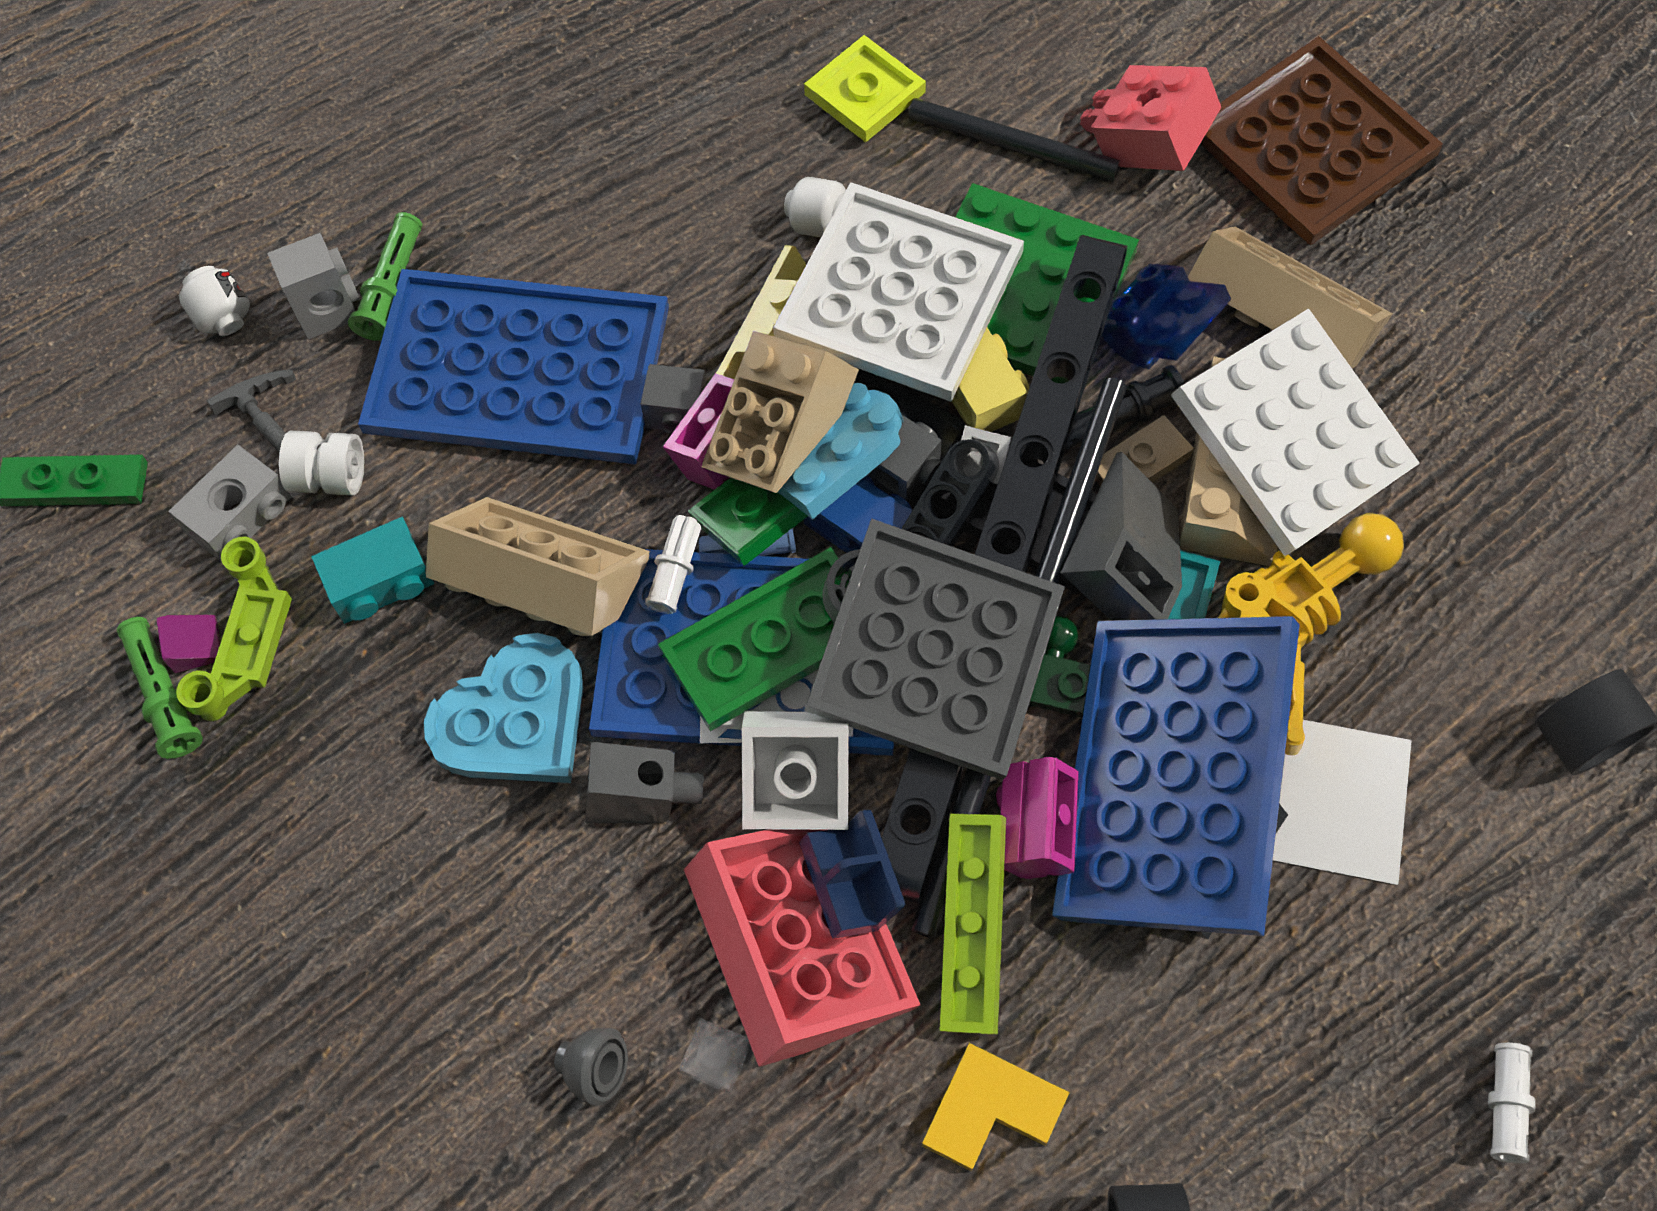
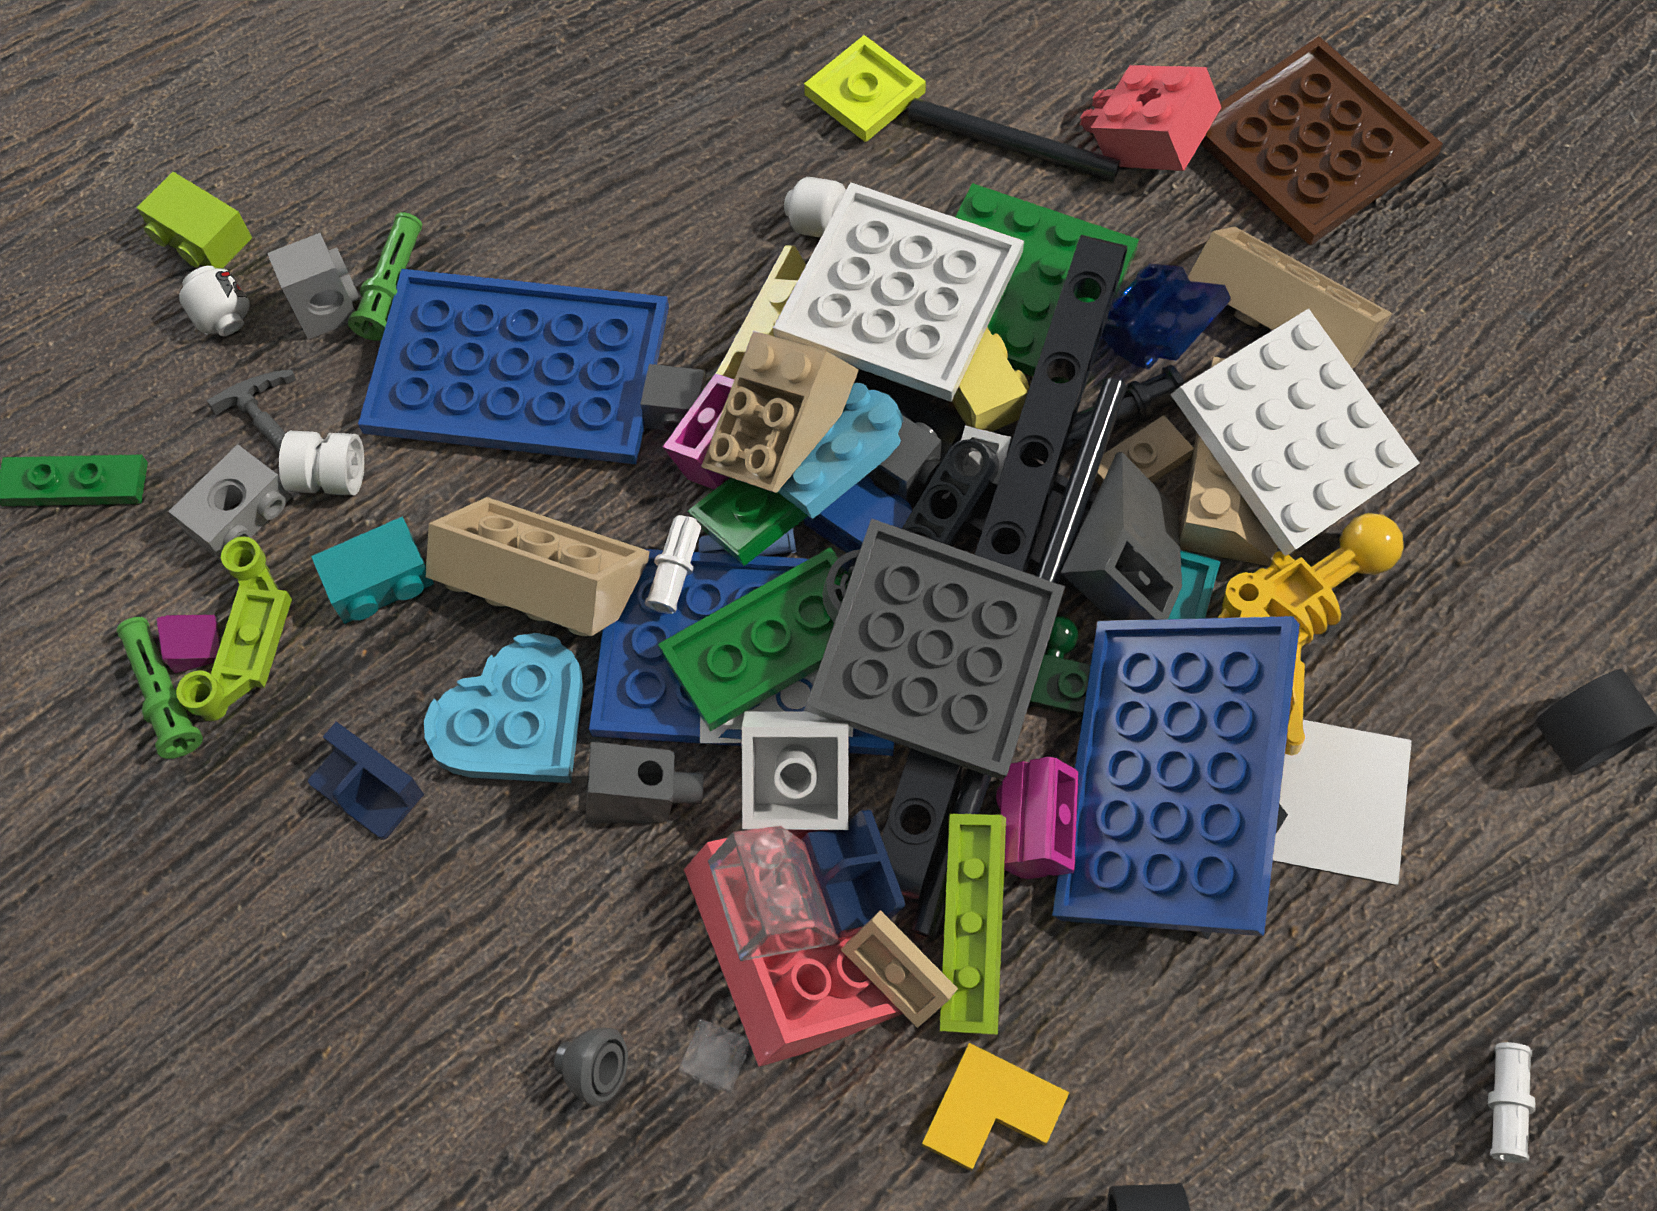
(193, 223): none -> lime brick
(364, 783): none -> dark blue panel
(770, 894): none -> clear slope
(899, 969): none -> tan plate

